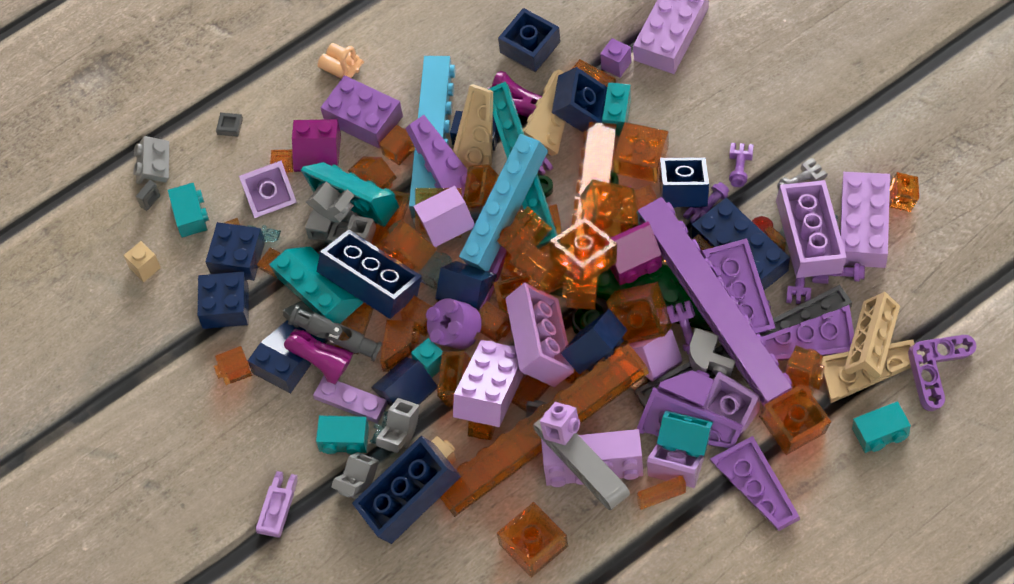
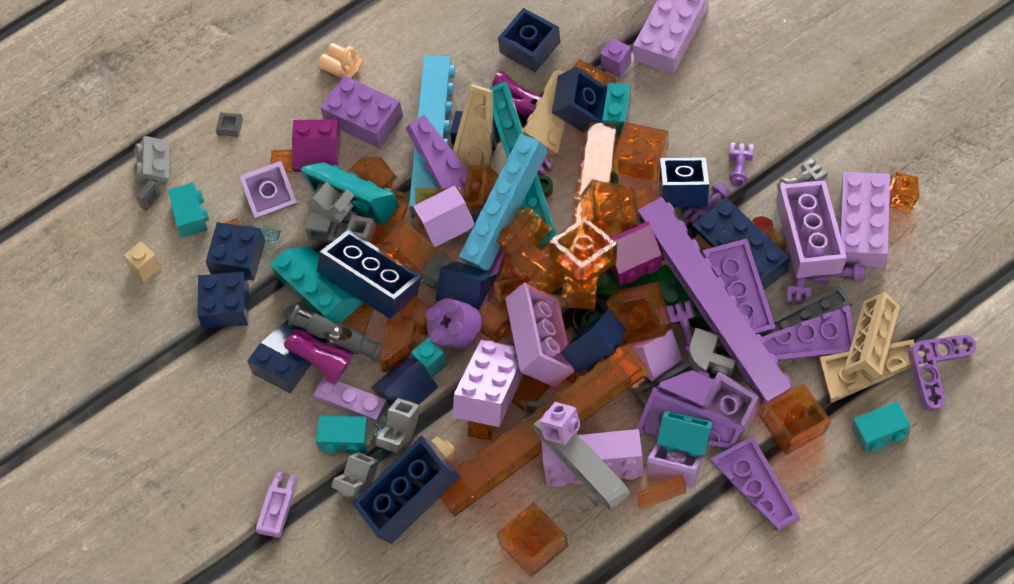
(232, 366): clear orange brick -> none
(264, 263): clear orange tile -> none
(397, 145): clear orange brick -> none
(451, 372): clear orange brick -> none
(556, 219): clear orange tile -> none
(806, 367): clear orange brick -> none

